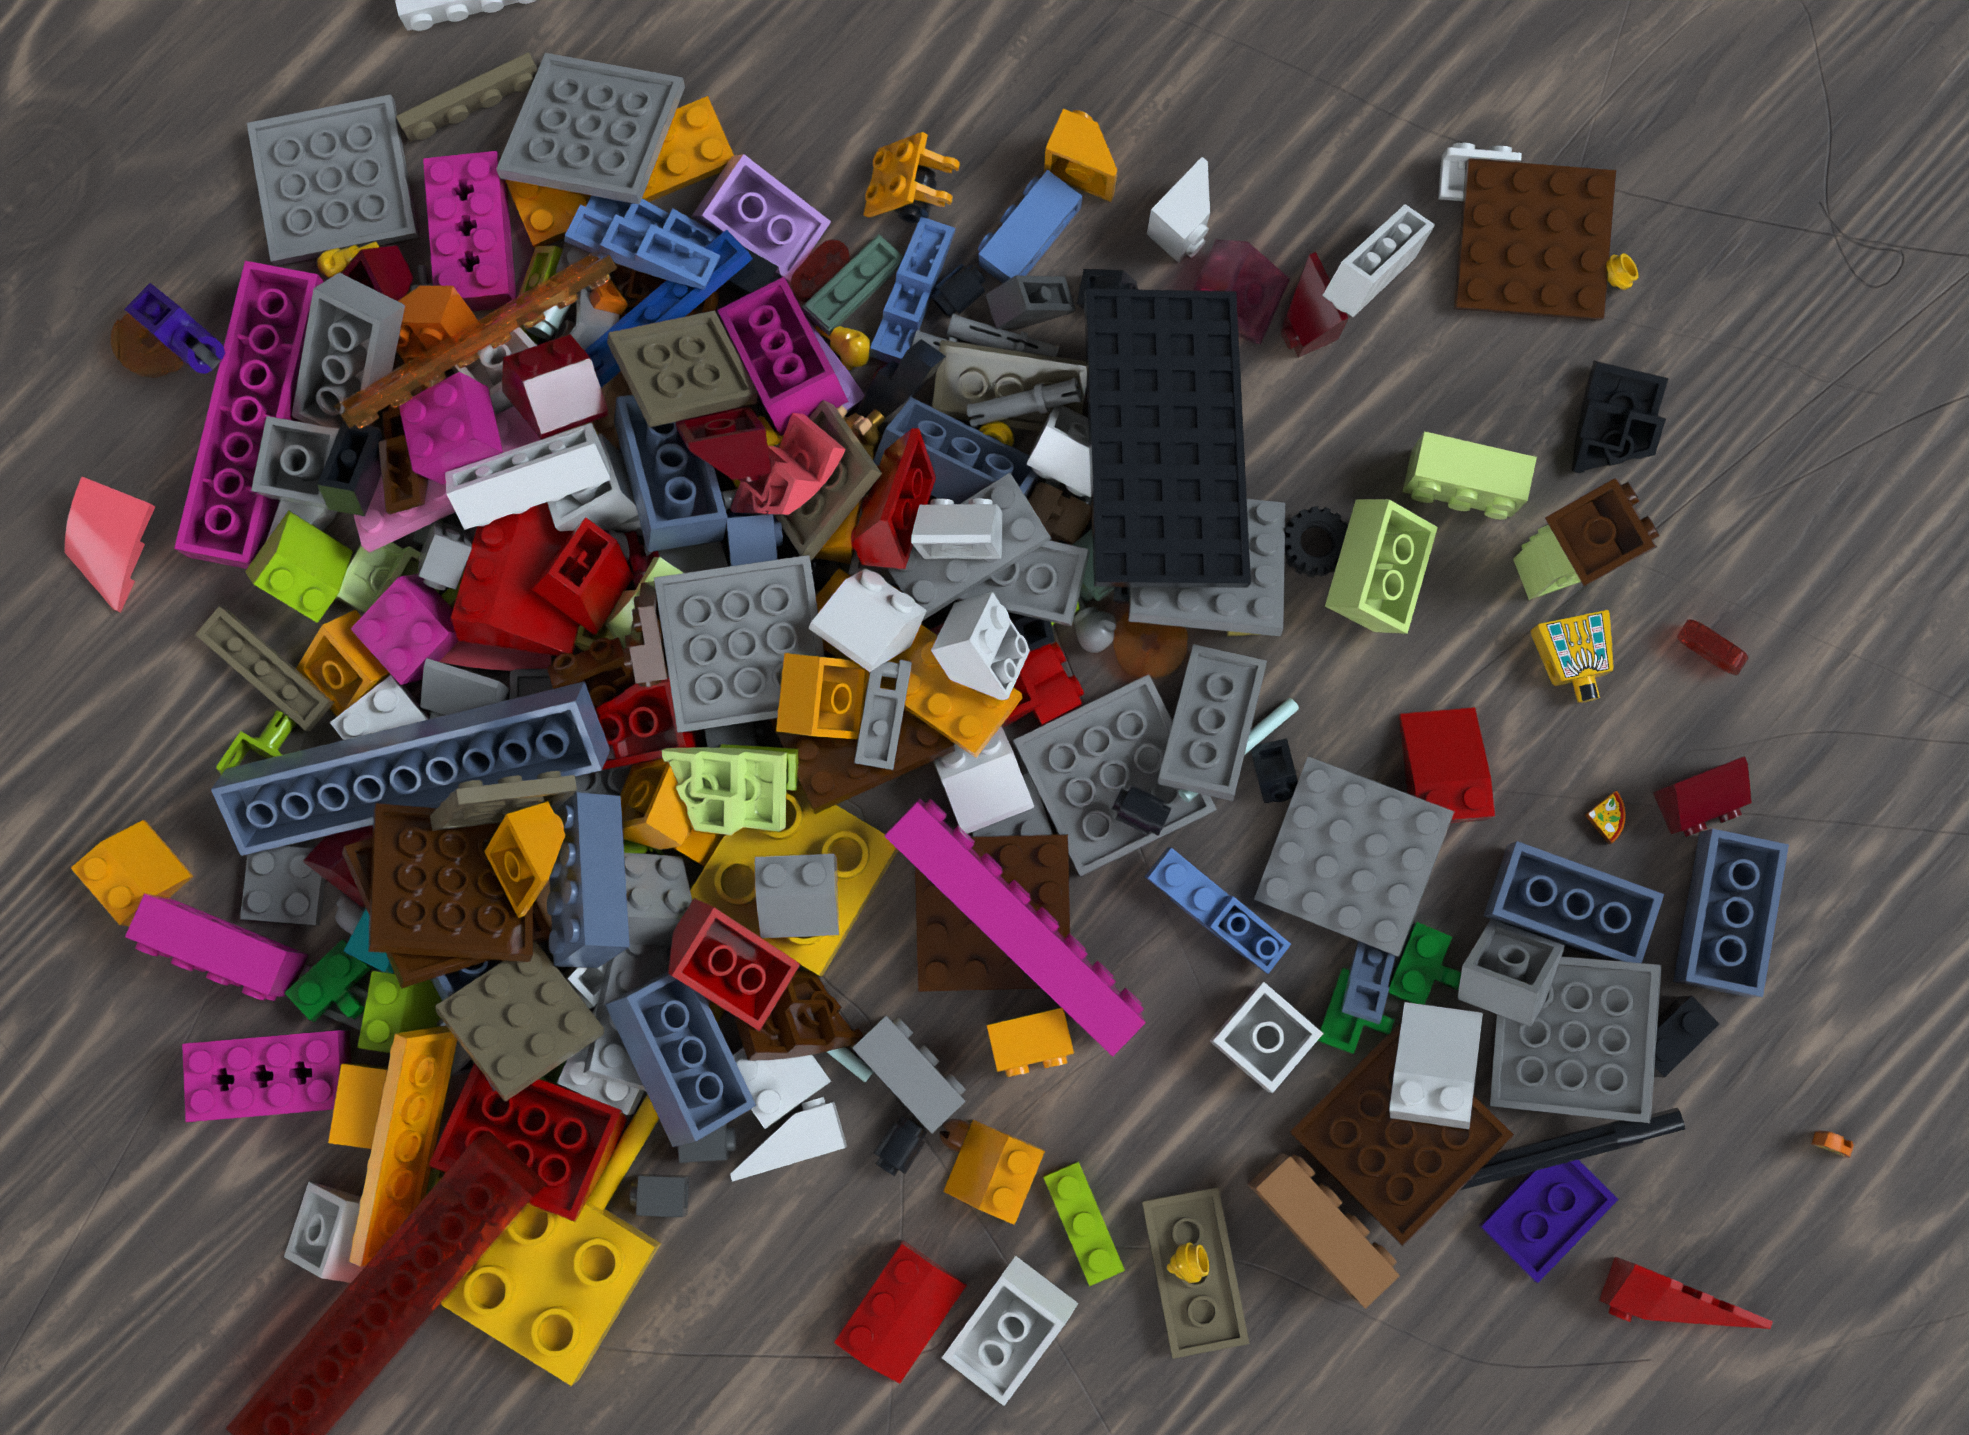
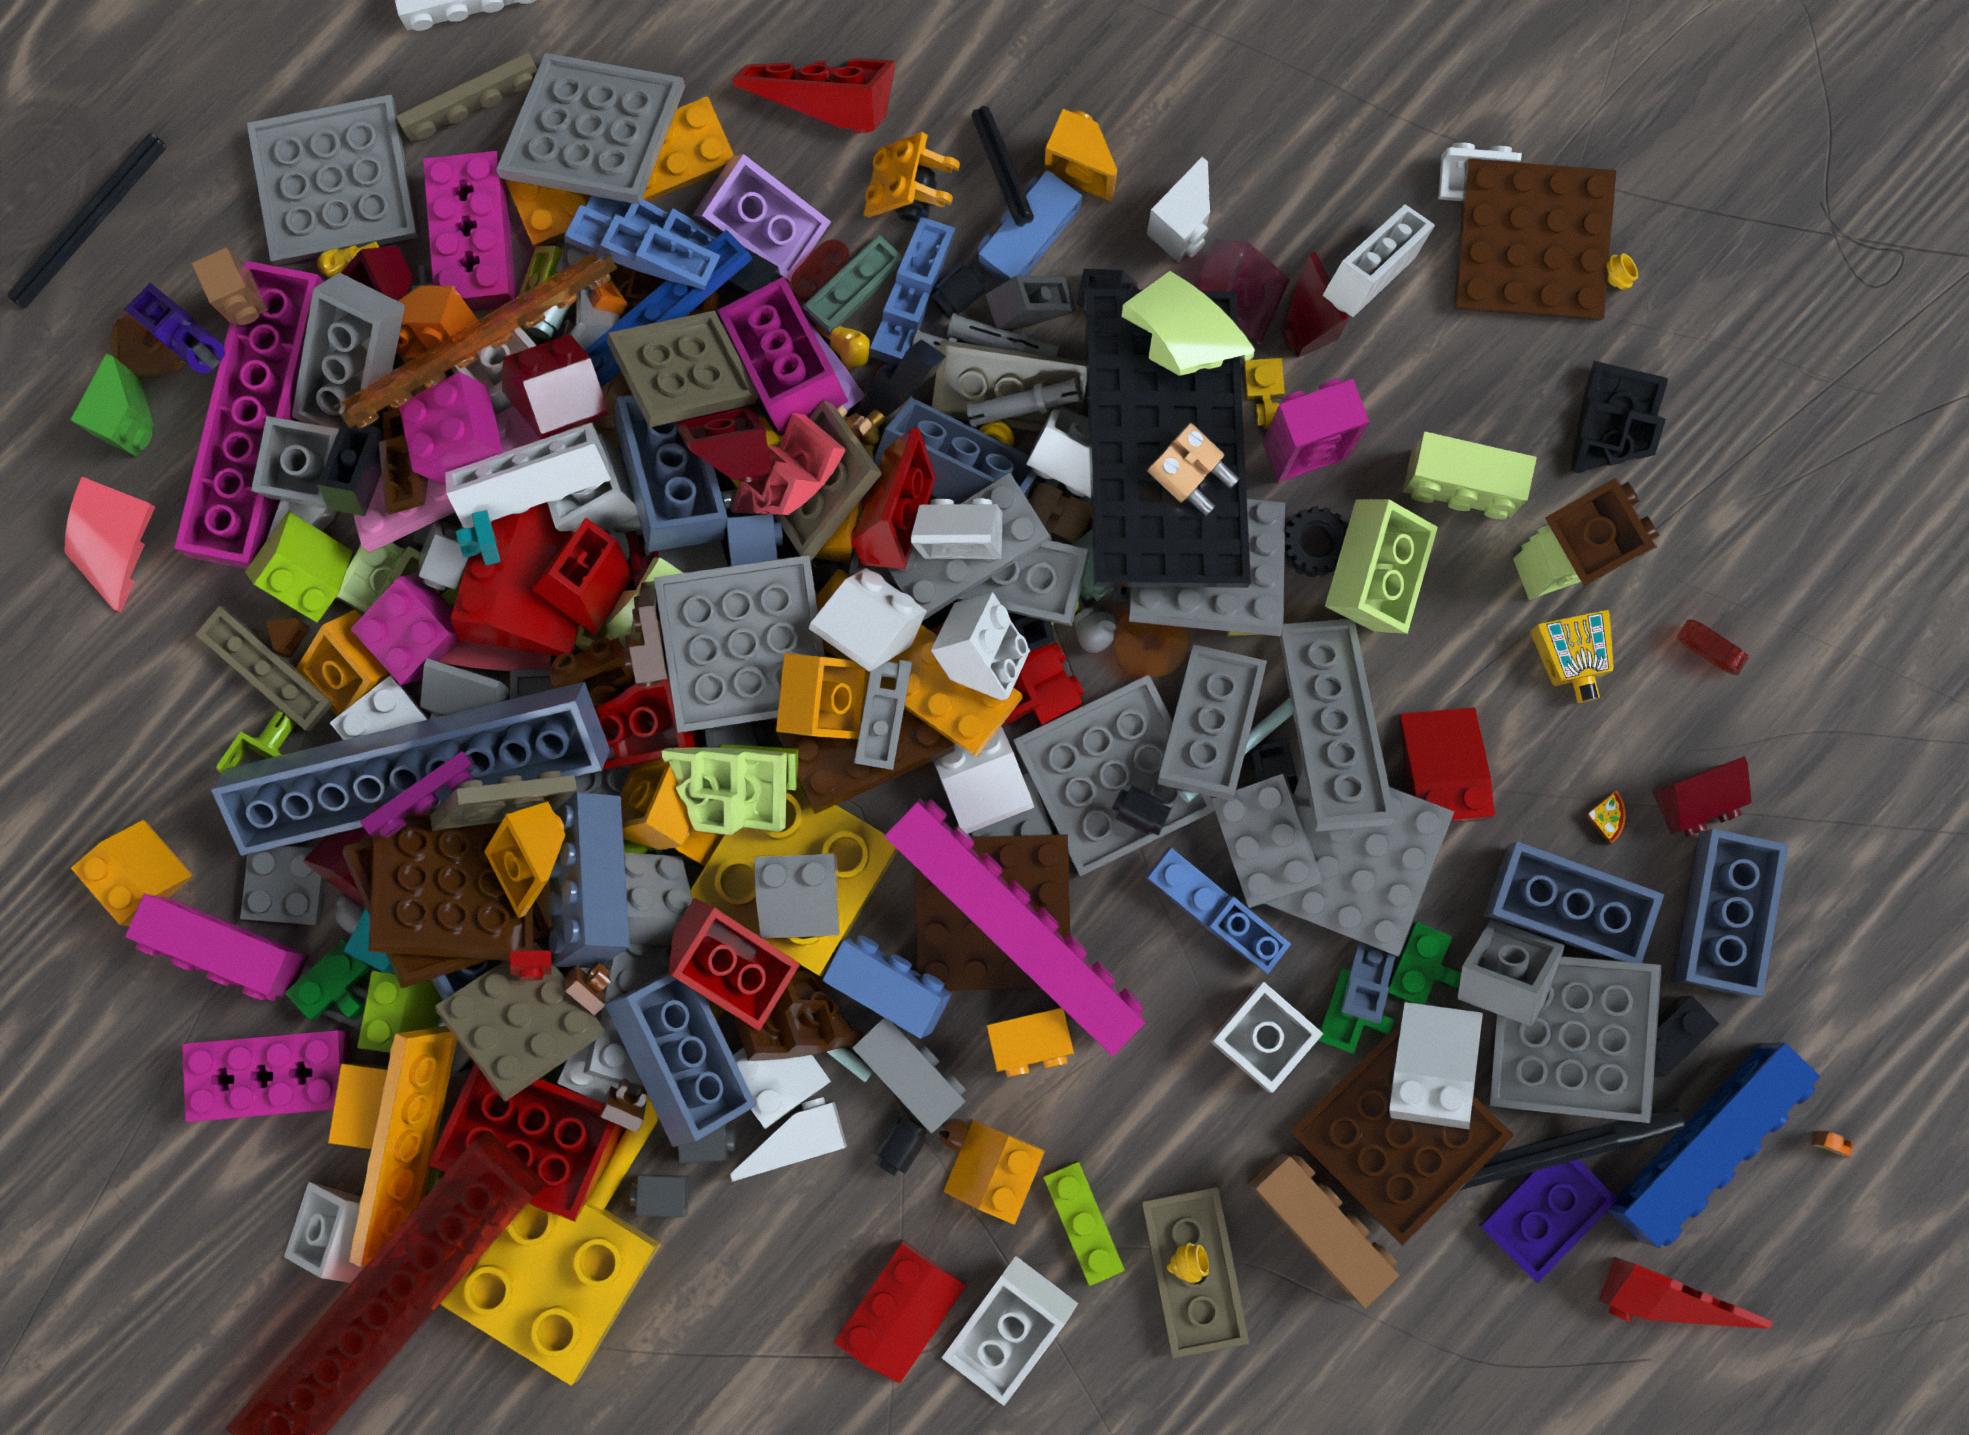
(87, 220): none -> black axle
(116, 408): none -> bright green slope
(230, 287): none -> medium nougat brick
(286, 634): none -> reddish brown slope
(419, 797): none -> magenta plate
(479, 539): none -> teal tile
(530, 964): none -> red plate
(589, 987): none -> dark orange tile
(623, 1107): none -> reddish brown tile
(841, 96): none -> red wedge
(888, 985): none -> medium blue brick
(1002, 166): none -> black axle
(1185, 326): none -> yellowish green slope
(1186, 465): none -> light nougat piece
(1264, 382): none -> yellow plate
(1267, 841): none -> light grey plate
(1315, 429): none -> dark pink brick
(1336, 725): none -> light grey plate
(1713, 1144): none -> blue brick

